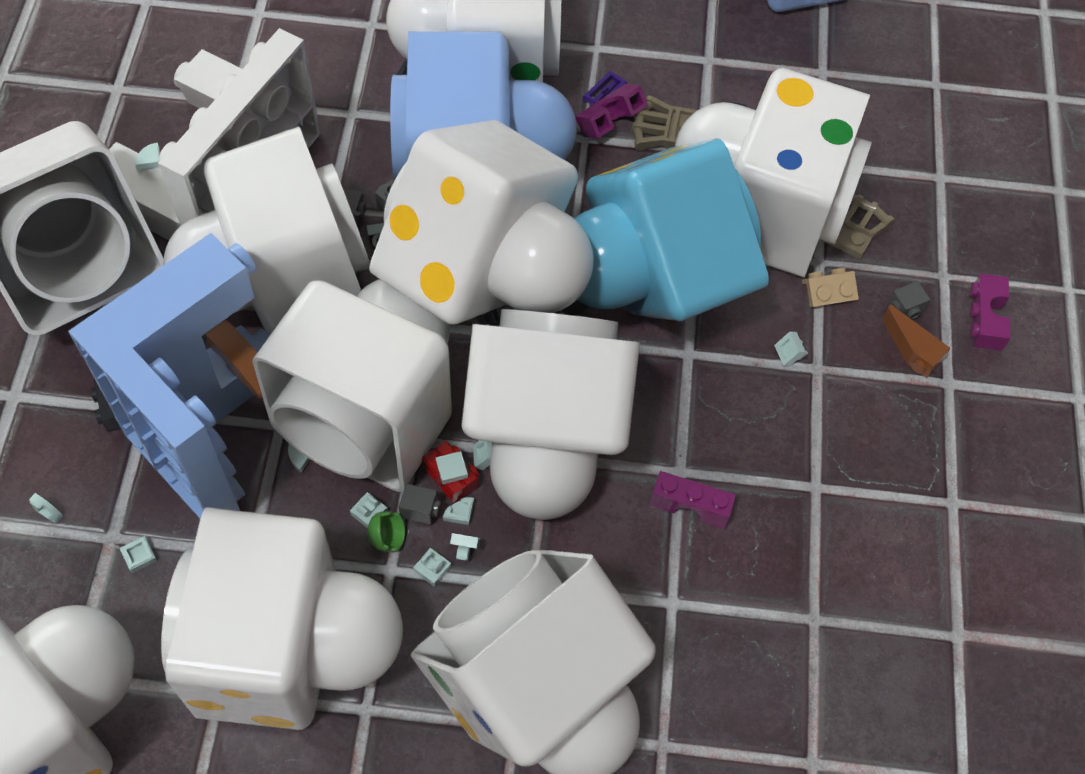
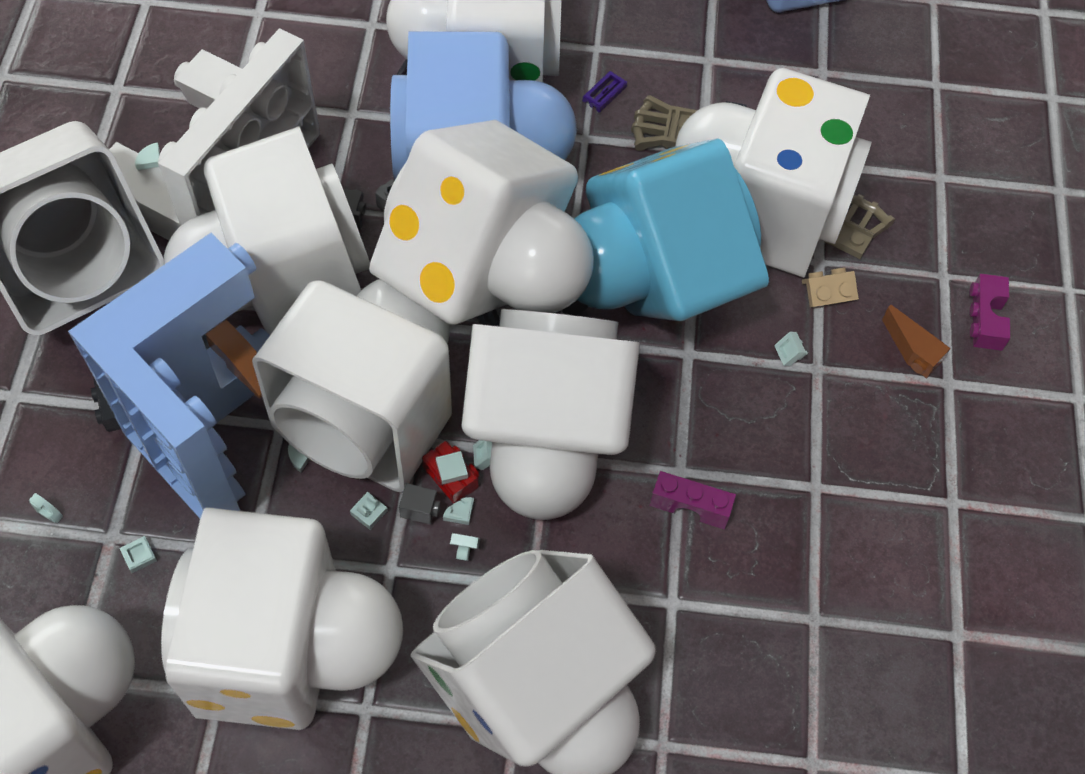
(375, 231): light aqua tile -> none
(386, 531): bright green hair -> none
(432, 567): light aqua tile -> none
(622, 102): magenta arch -> none
(910, 300): dark grey brick -> none

